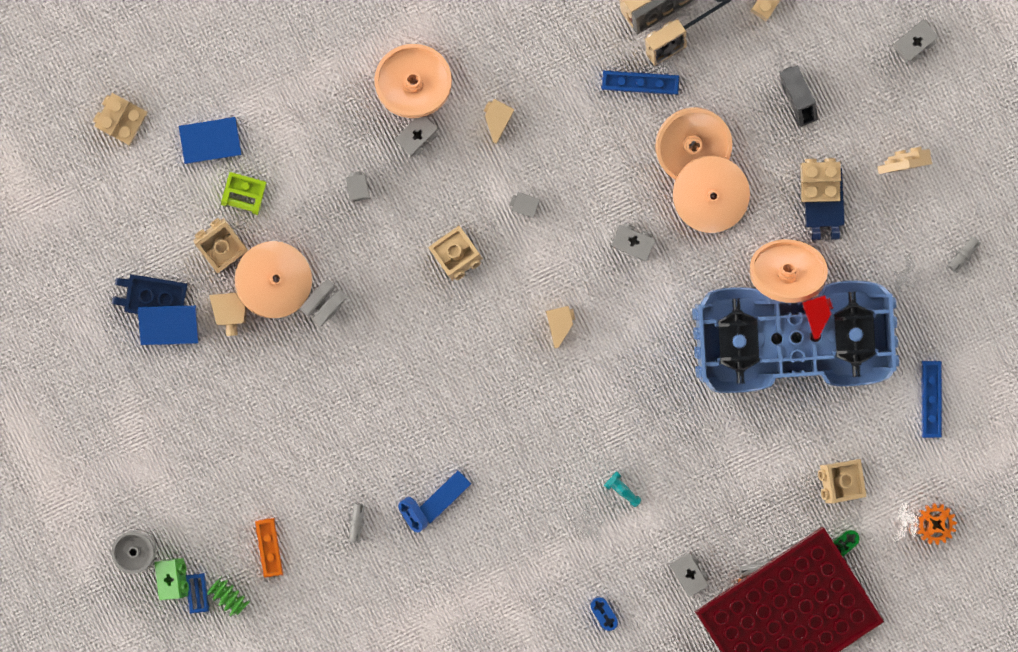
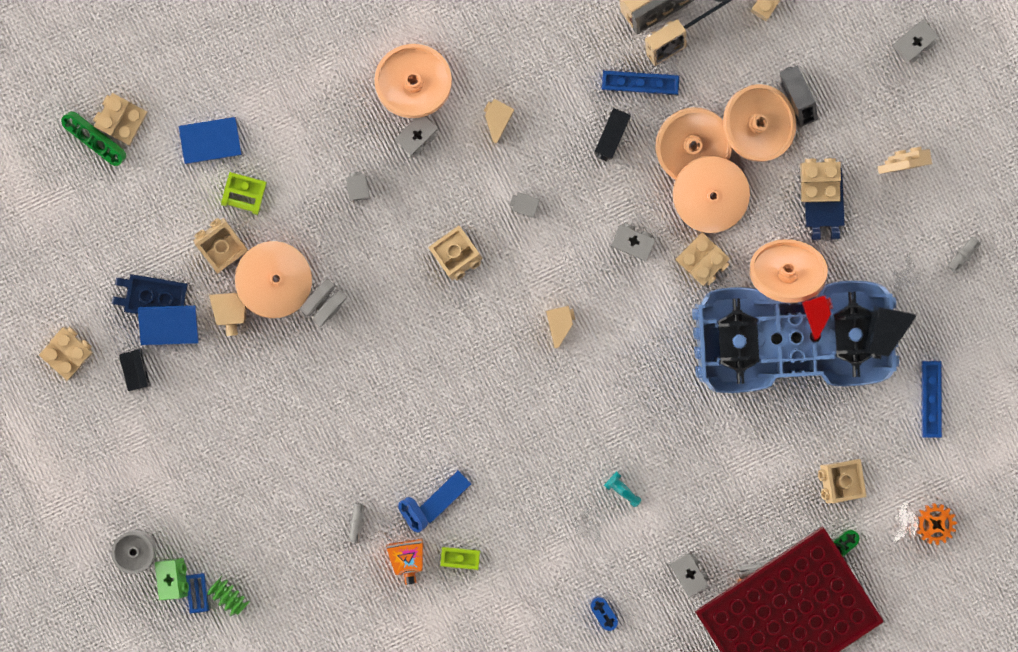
(66, 352): none -> tan plate
(92, 141): none -> green beam
(134, 370): none -> black panel
(269, 547): orange tile -> none
(406, 558): none -> orange torso
(460, 558): none -> lime plate
(612, 134): none -> black slope
(703, 260): none -> tan plate
(759, 122): none -> light nougat dish
(886, 330): none -> black slope

